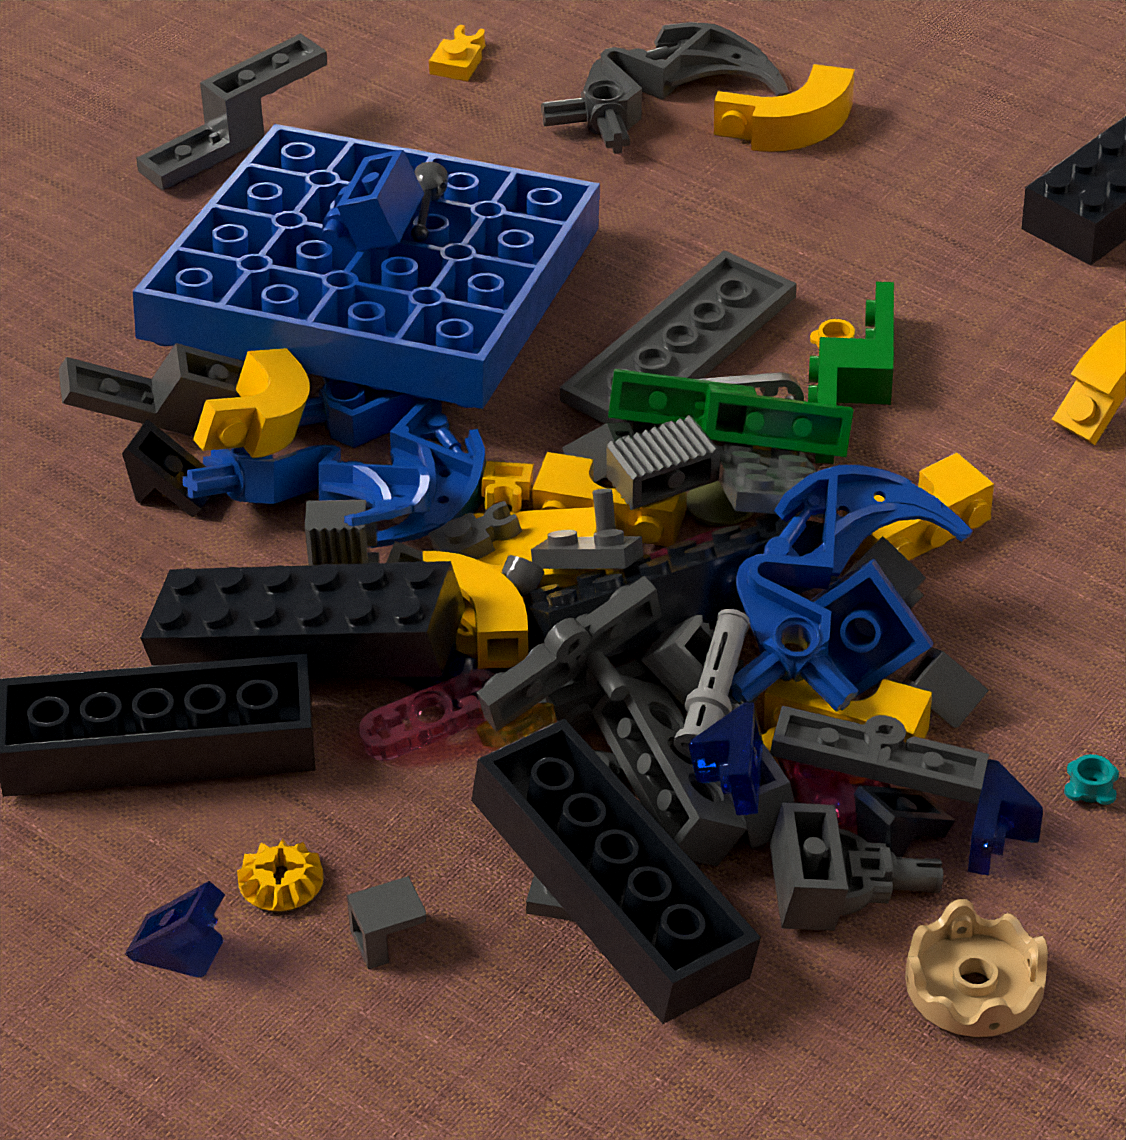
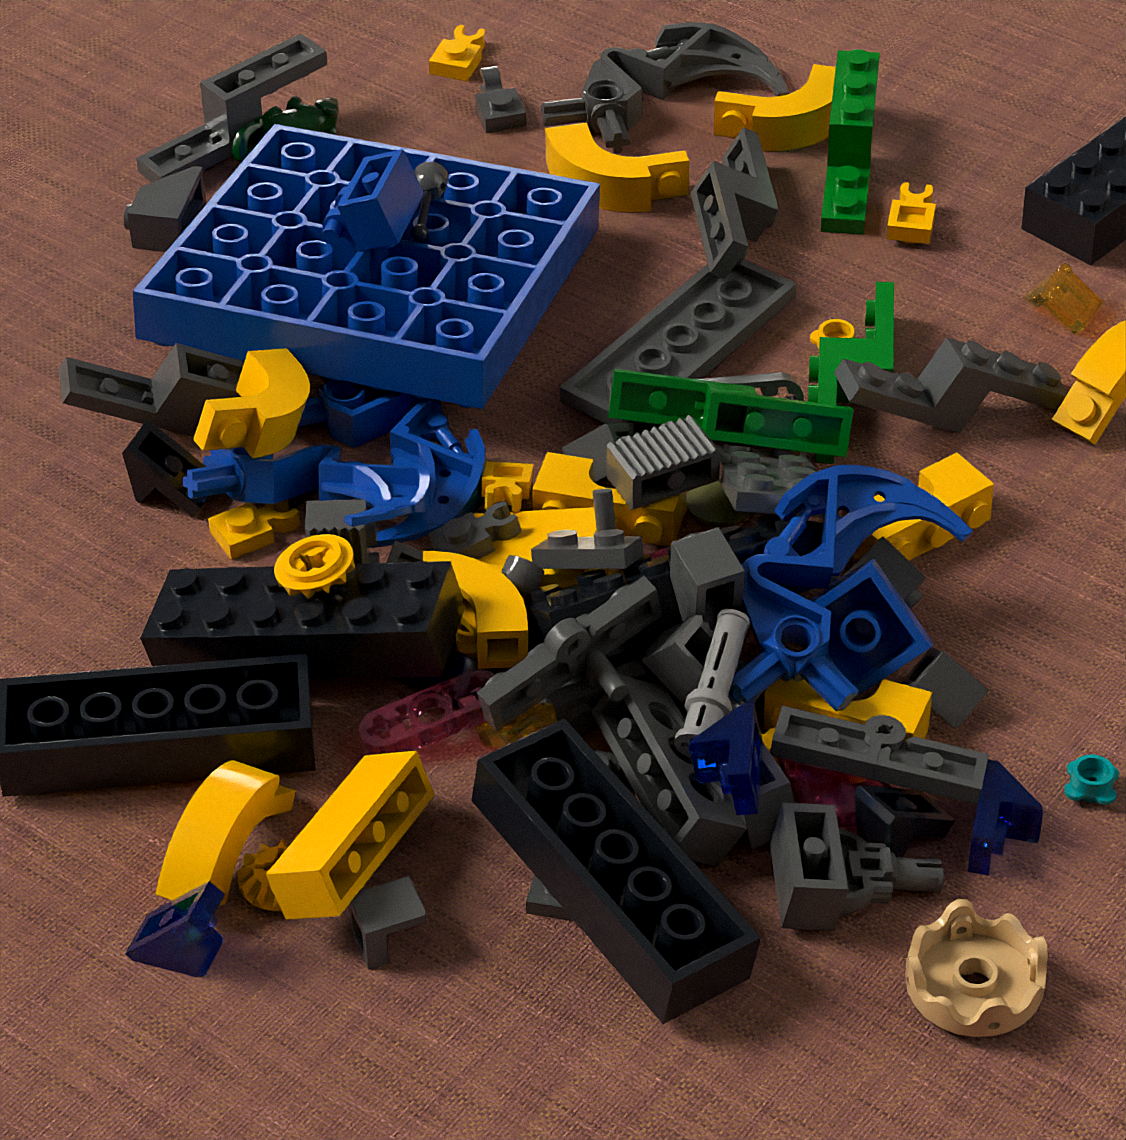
(165, 209): none -> dark grey slope
(217, 827): none -> yellow arch
(249, 528): none -> yellow plate
(313, 553): none -> yellow gear
(316, 117): none -> dark green animal
(350, 835): none -> yellow brick
(498, 107): none -> dark grey plate
(624, 181): none -> yellow arch
(706, 576): none -> dark grey slope
(734, 203): none -> dark grey bracket
(850, 142): none -> green bracket
(912, 216): none -> yellow plate
(951, 384): none -> dark grey bracket
(1066, 298): none -> clear yellow tile

